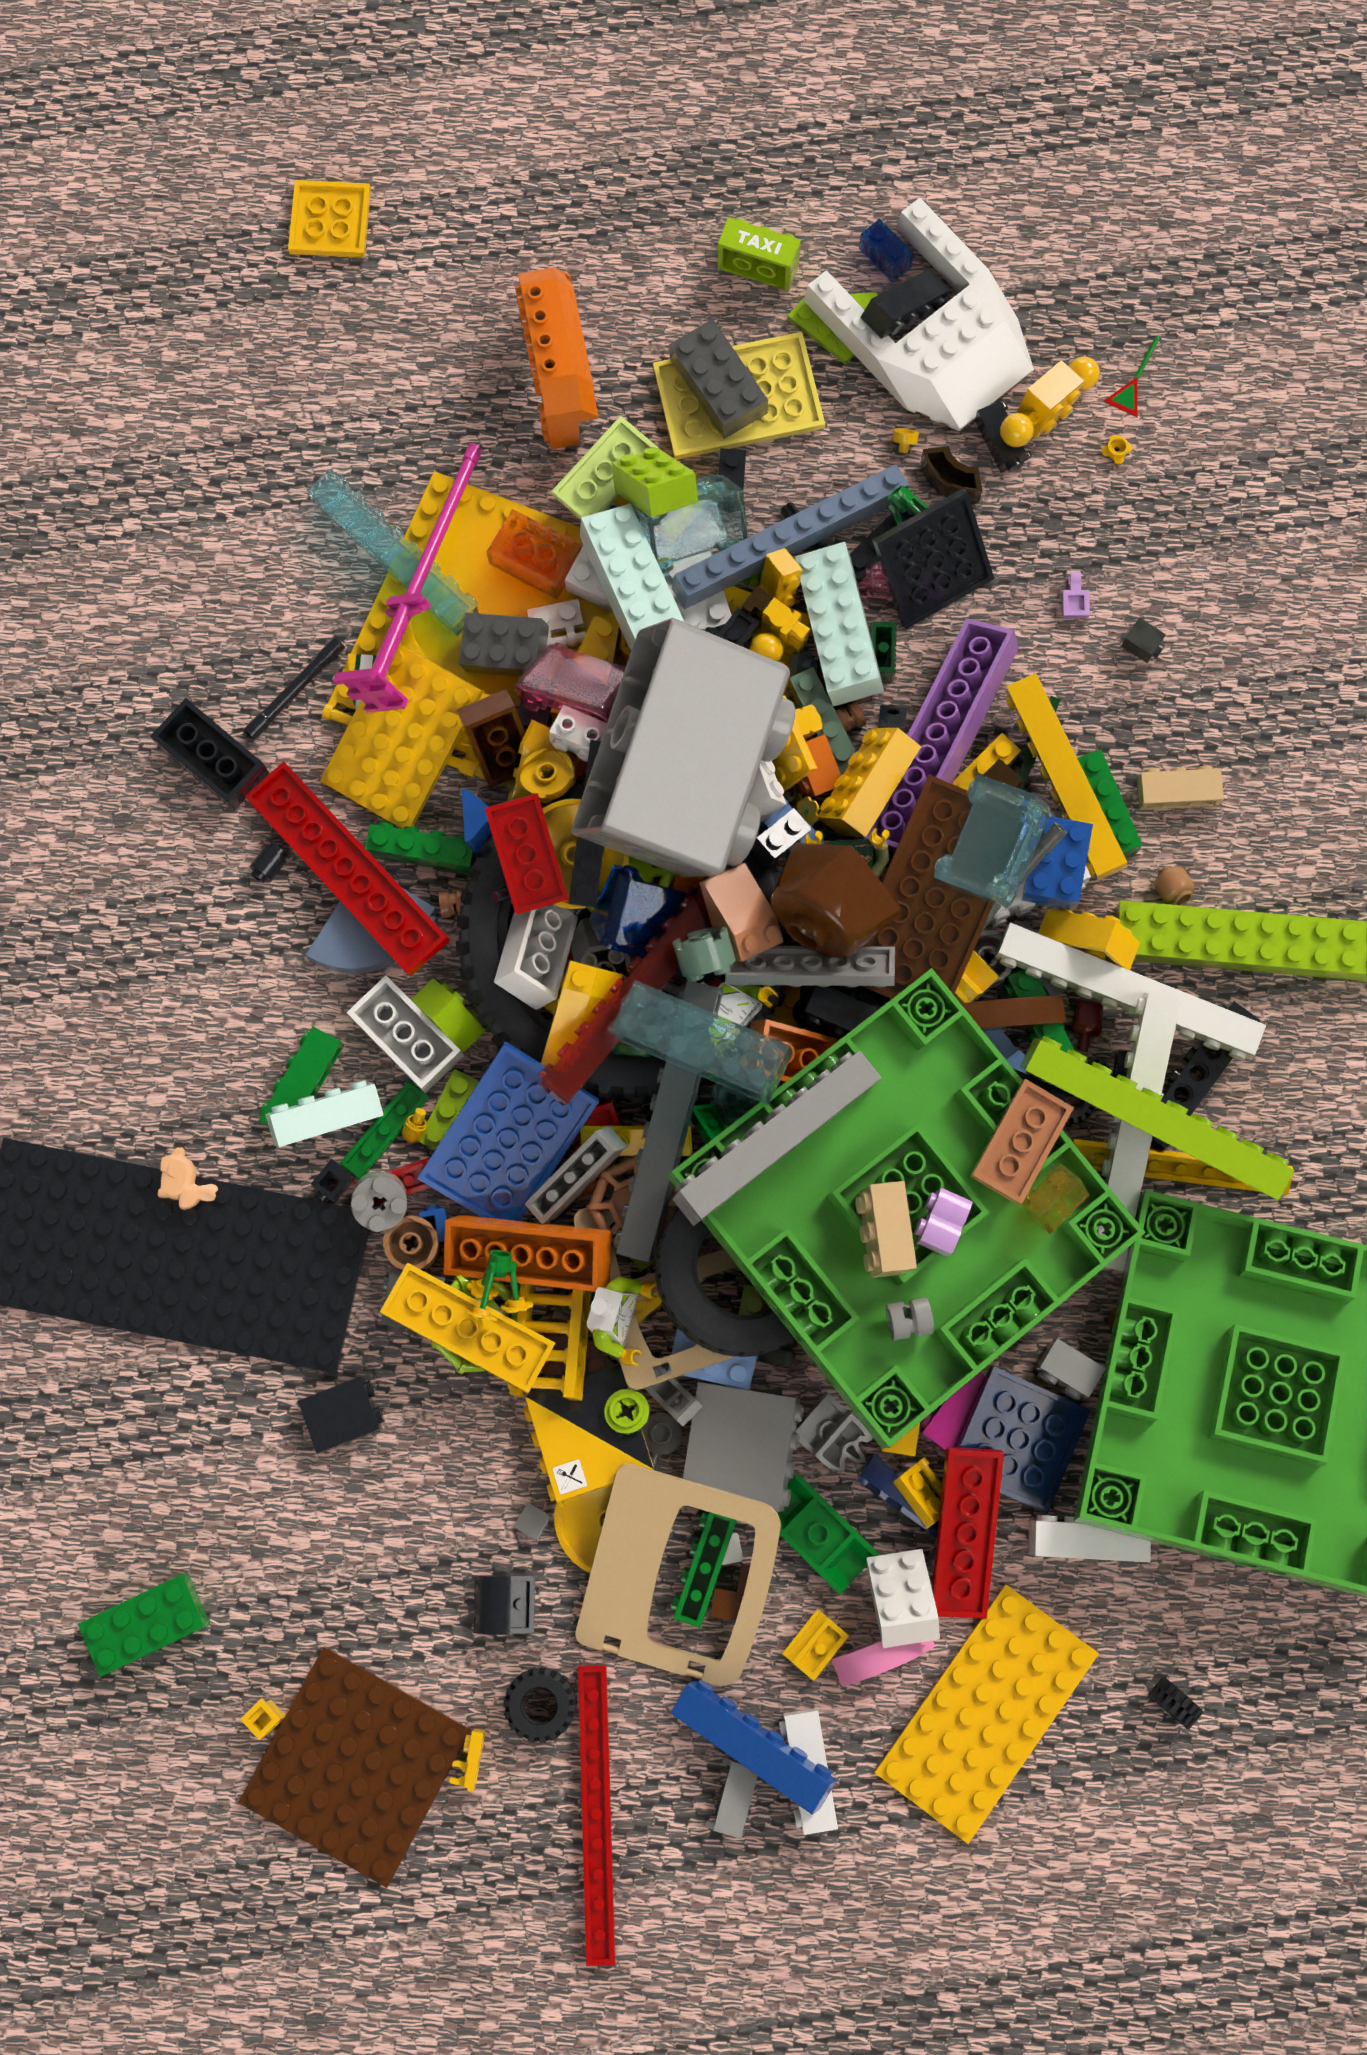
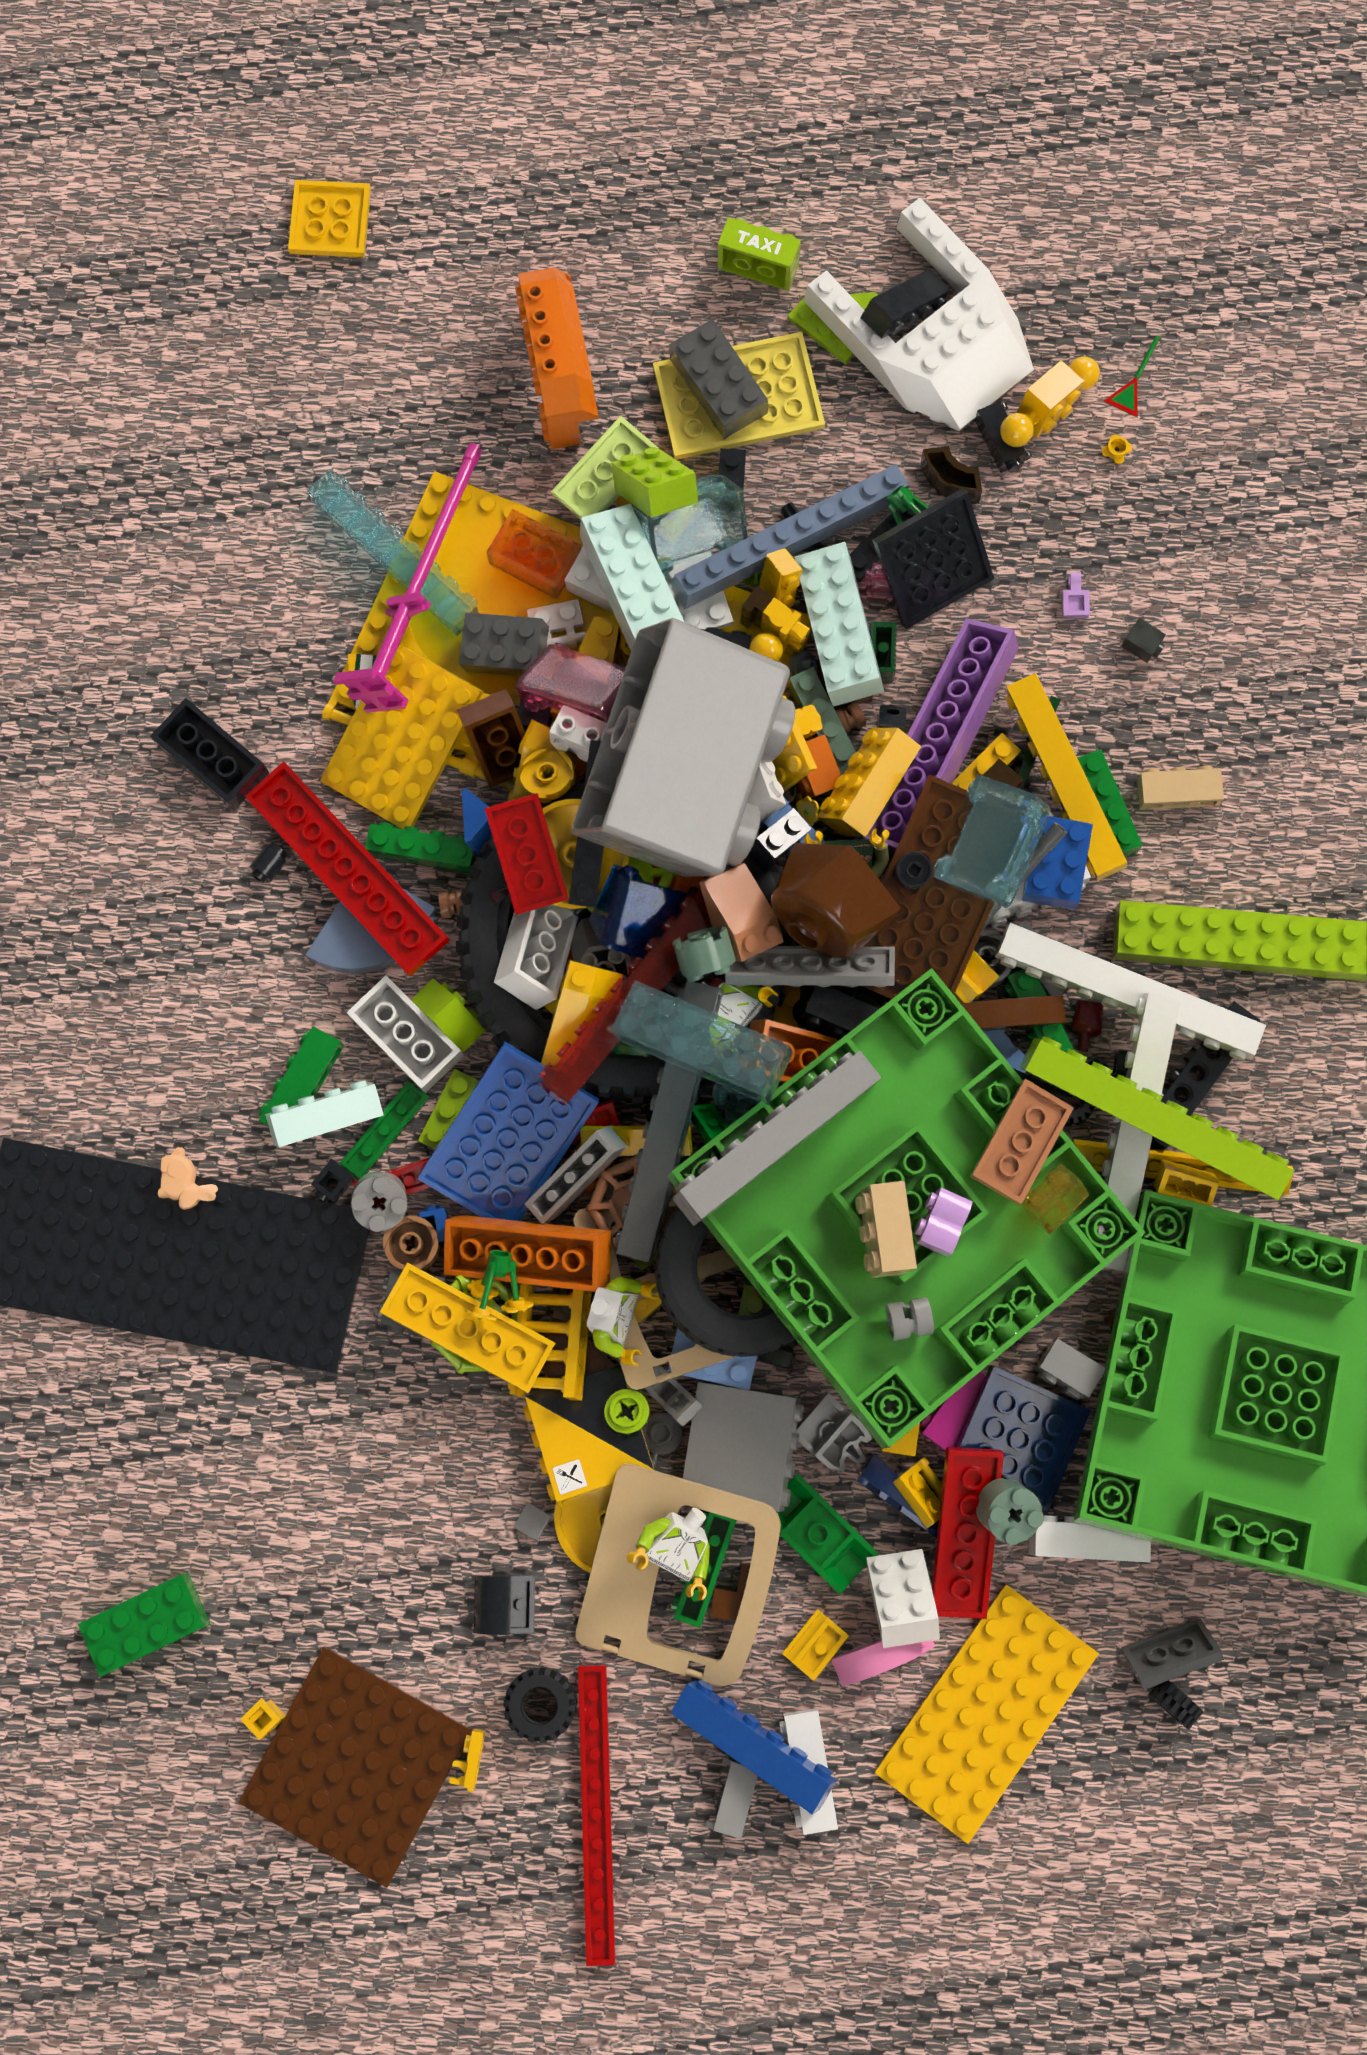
(264, 719): black piece -> none
(341, 1414): black brick -> none
(414, 1126): yellow cylinder -> none
(676, 1546): none -> torso
(734, 1550): white slope -> none
(739, 628): black plate -> none
(886, 250): clear blue brick -> none
(905, 438): yellow tile -> none
(913, 870): none -> black wheel
(1009, 1511): none -> sand green brick
(1091, 934): yellow brick -> none
(1172, 1653): none -> dark grey plate
(1174, 885): medium nougat head -> none
(1186, 1182): none -> yellow brick

